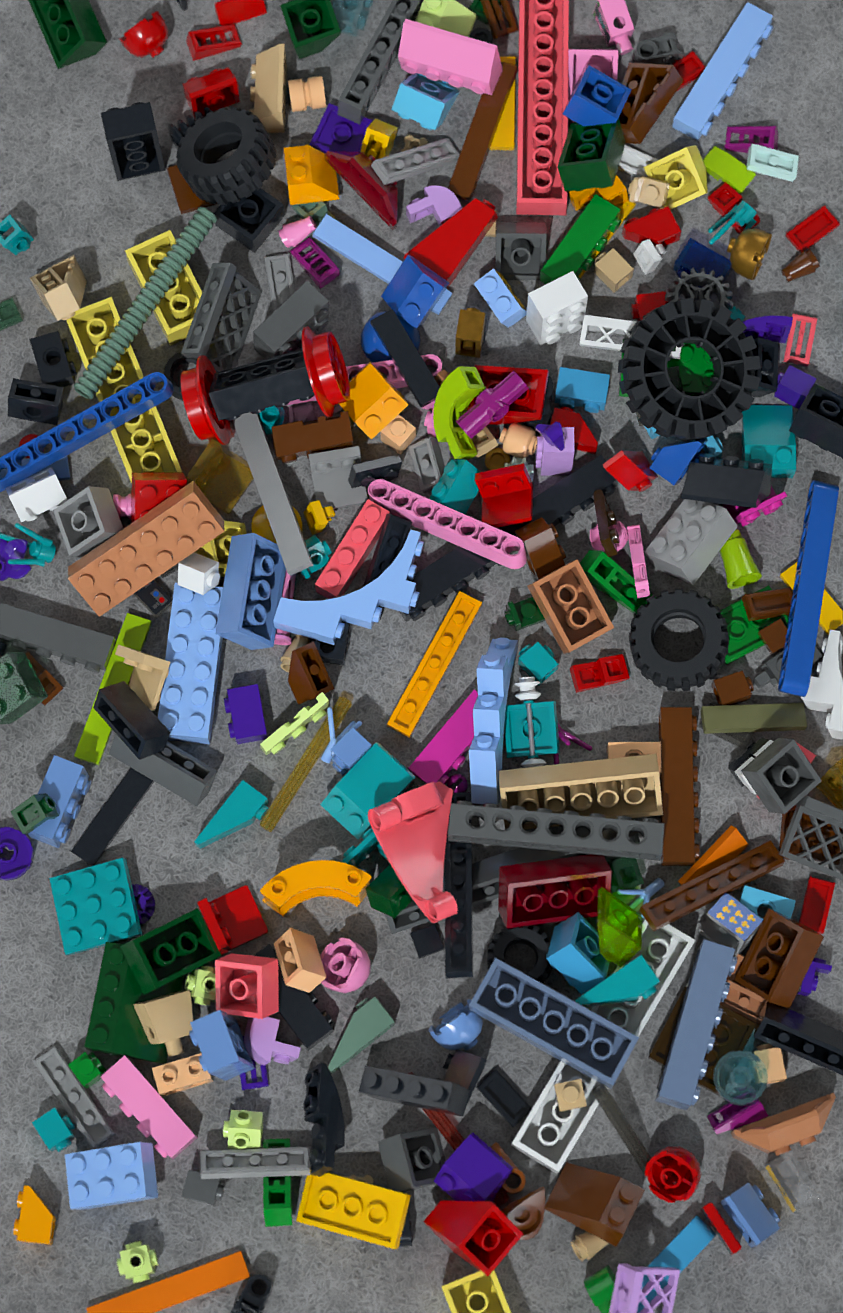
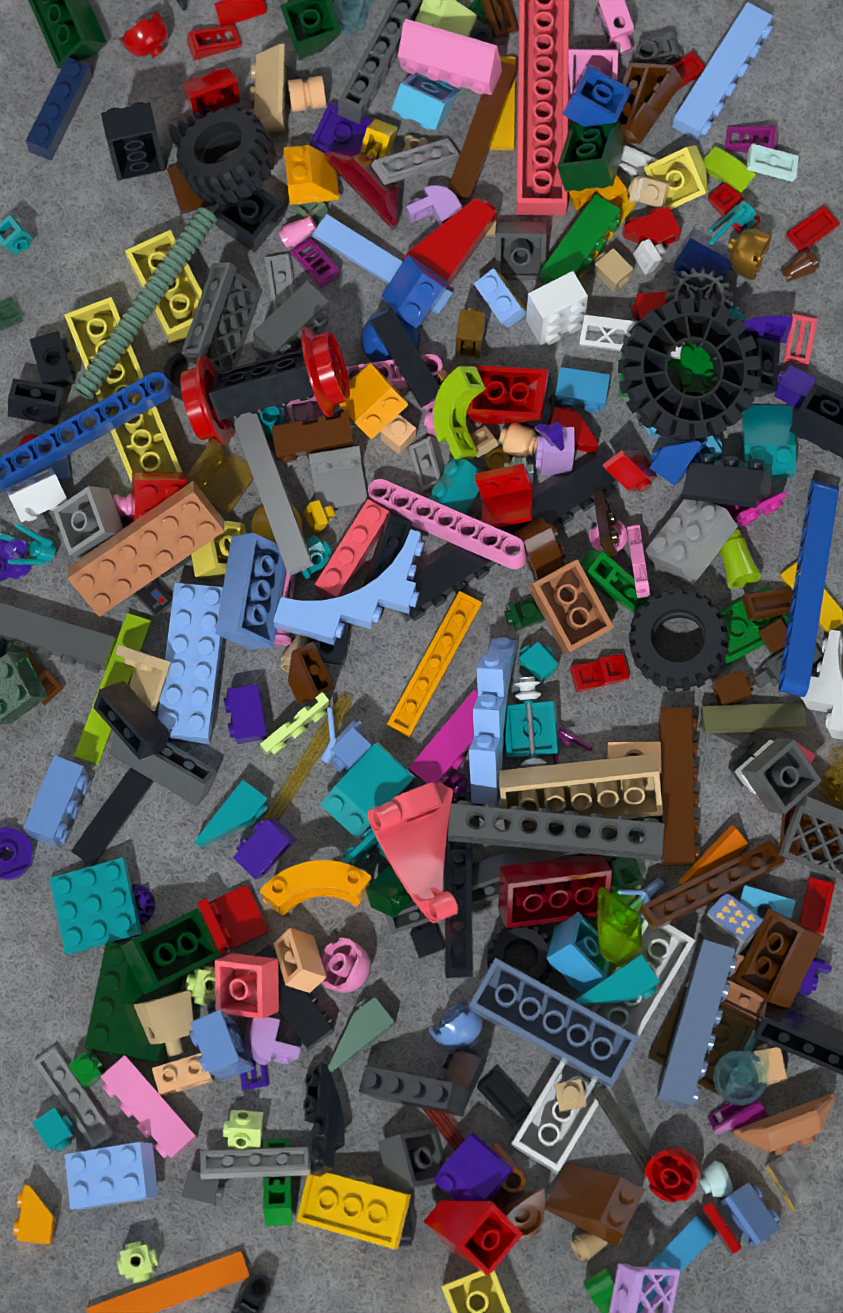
(34, 812): dark green bracket -> none
(59, 108): none -> dark blue brick
(61, 288): tan wedge -> none
(198, 573): white brick -> none
(264, 847): none -> dark purple brick
(366, 472): black plate -> none
(492, 404): magenta piece -> none
(716, 1180): none -> light aqua cone

